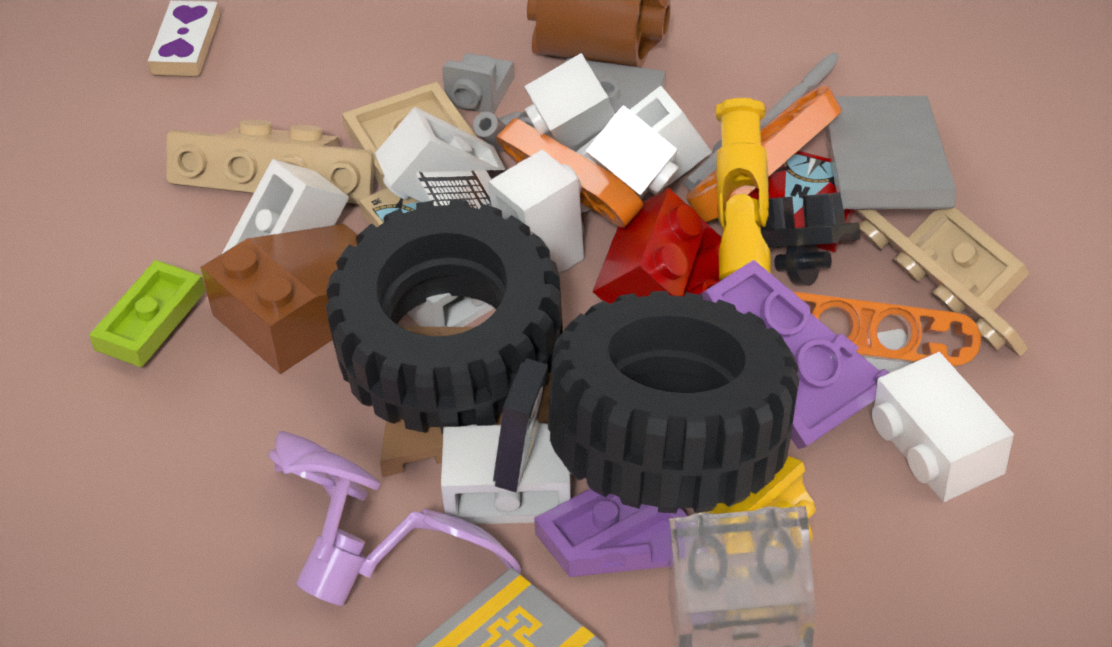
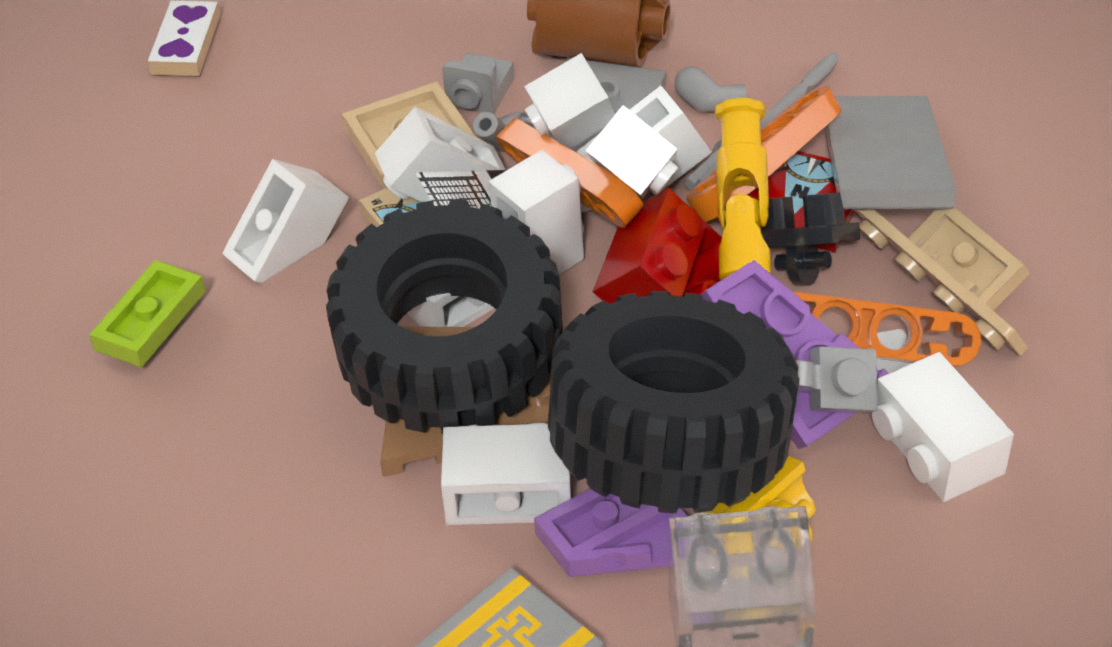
(244, 153): tan bracket -> none
(275, 291): dark orange slope -> none
(336, 553): lavender plant -> none
(519, 424): black tile -> none
(703, 91): none -> light grey arm
(840, 379): none -> light grey plate

